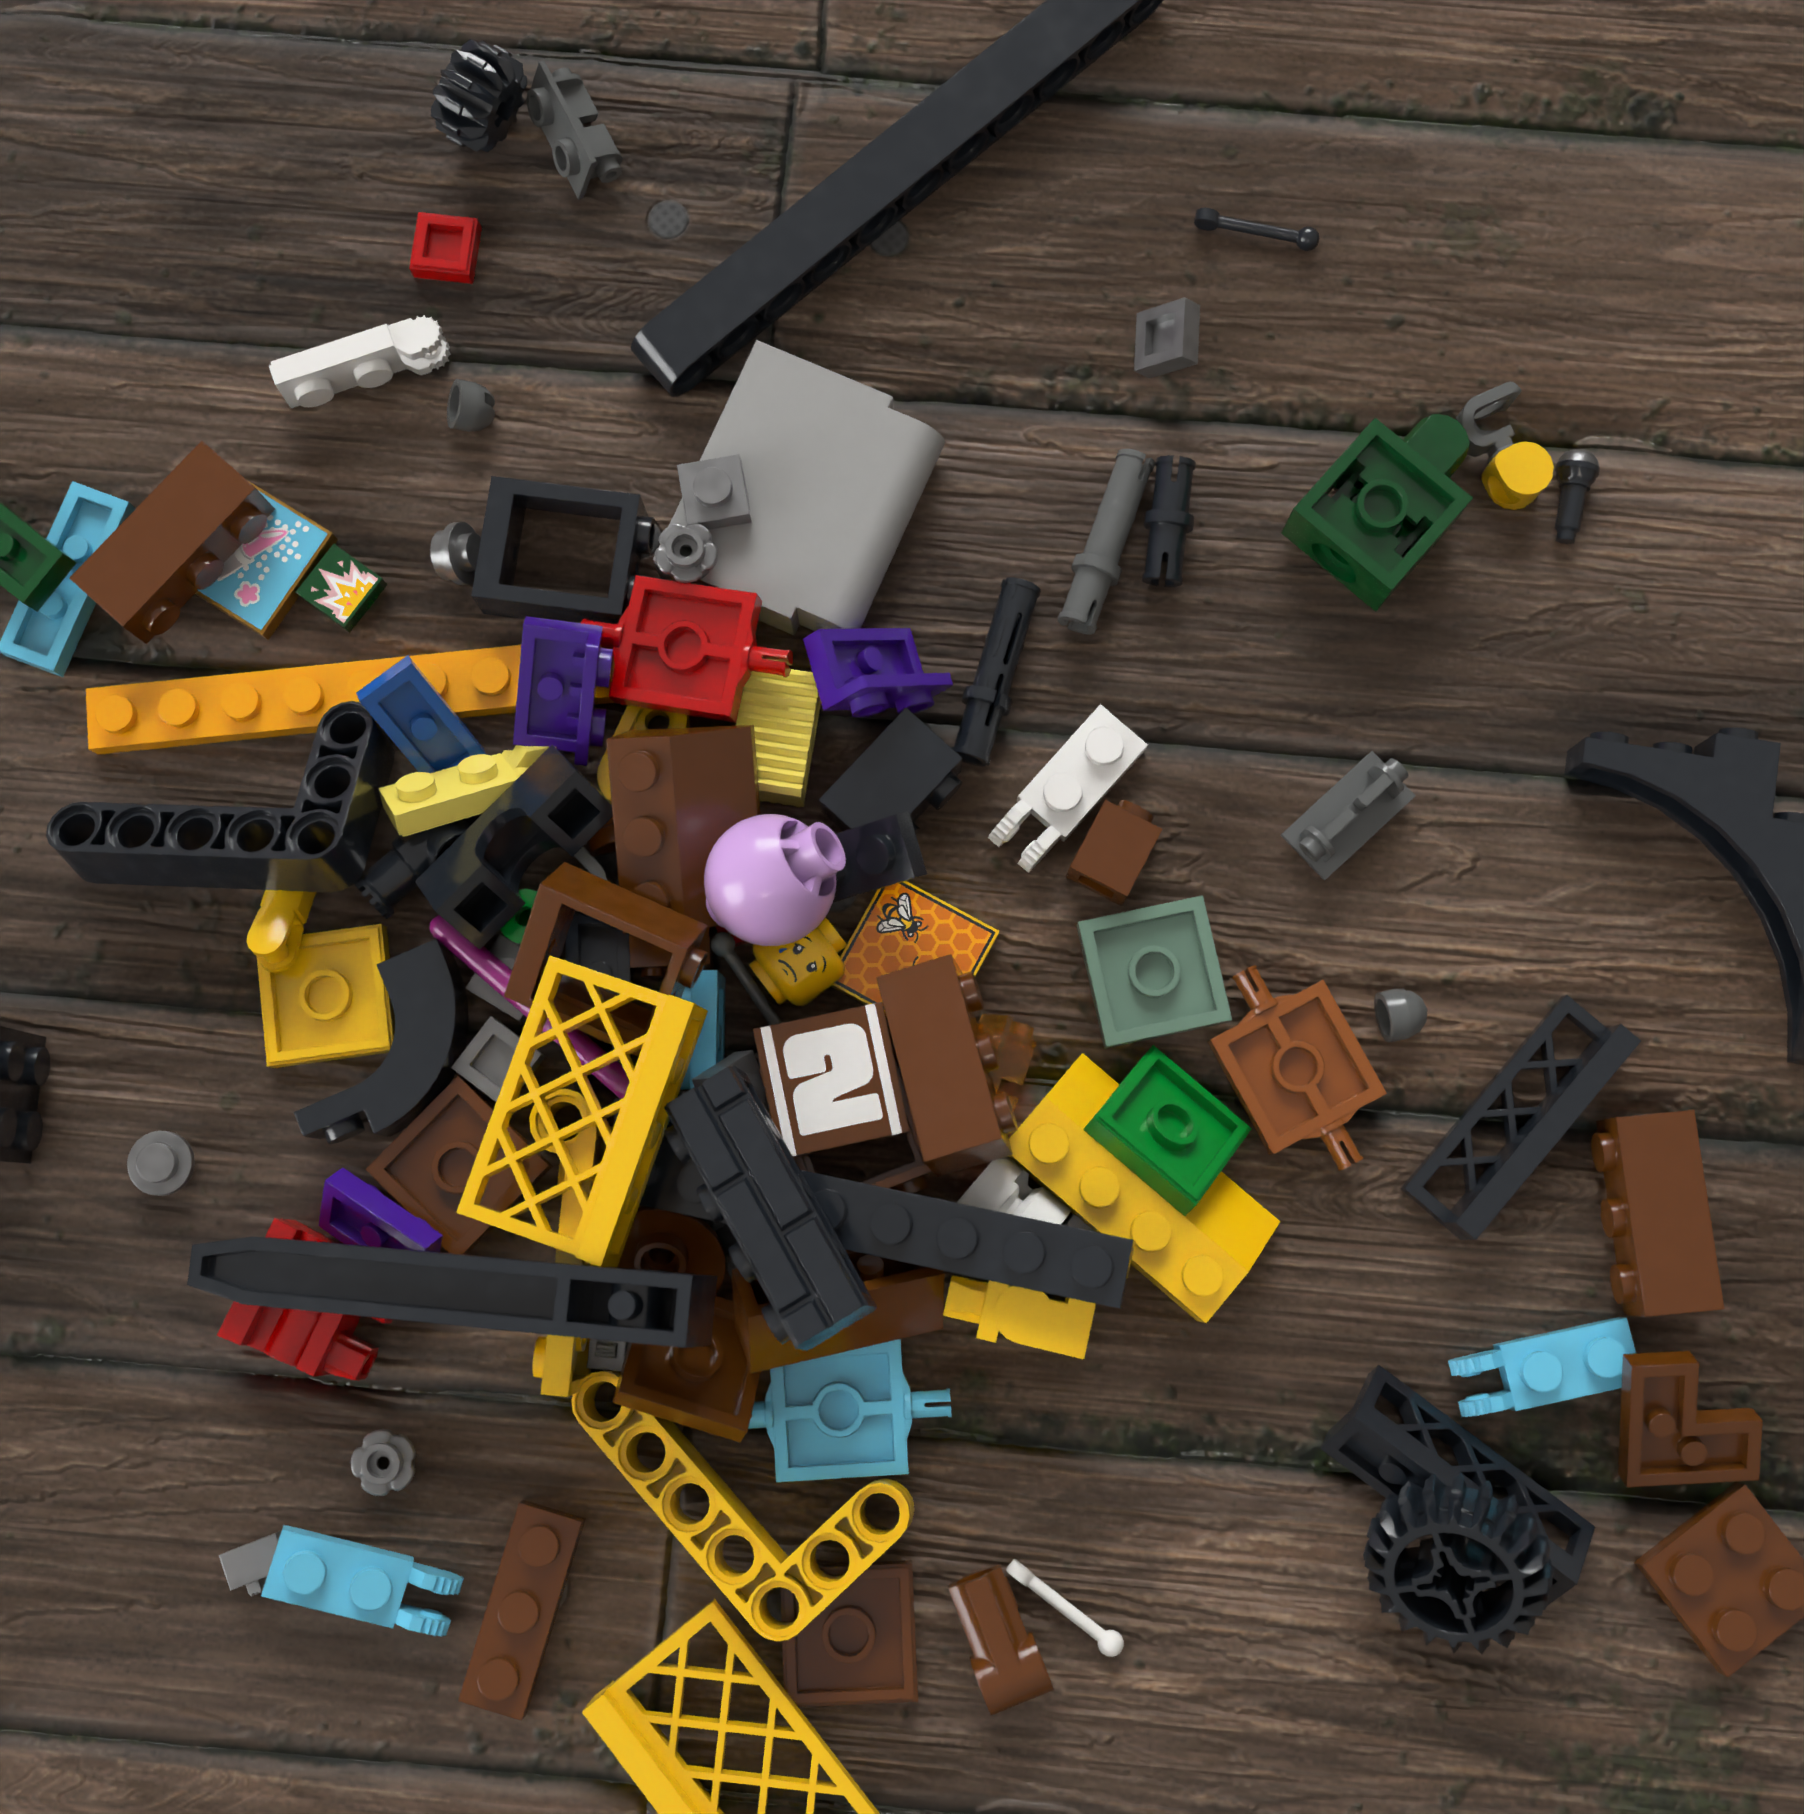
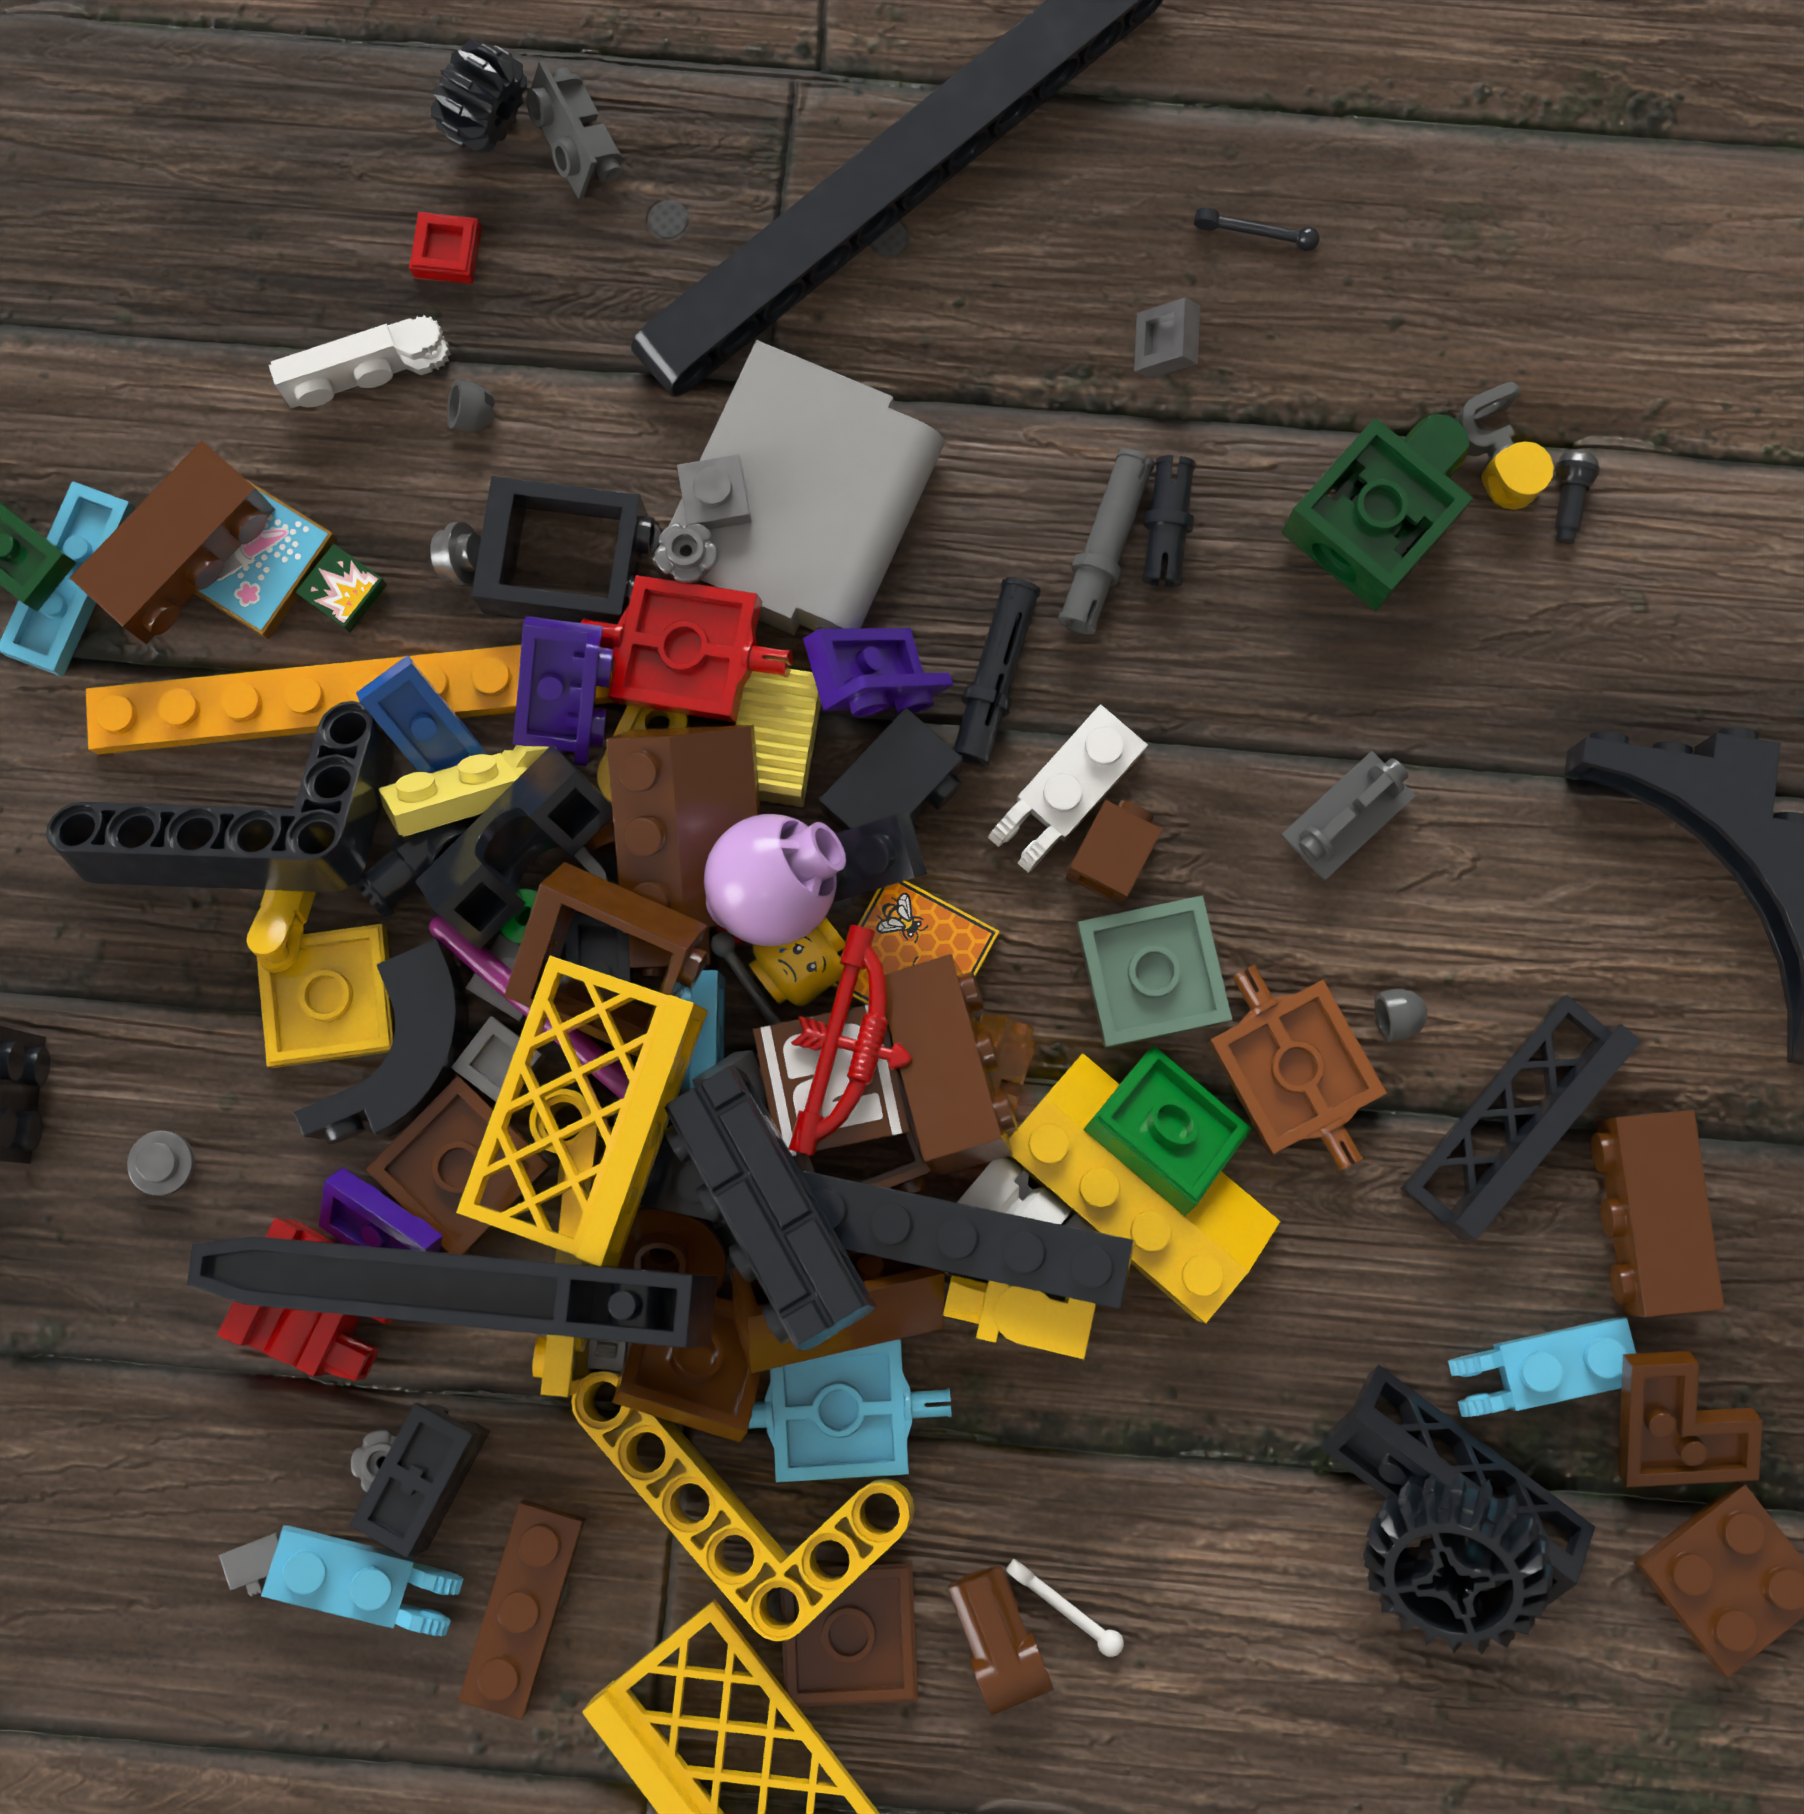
(419, 1479): none -> black hinge
(867, 1048): none -> red piece

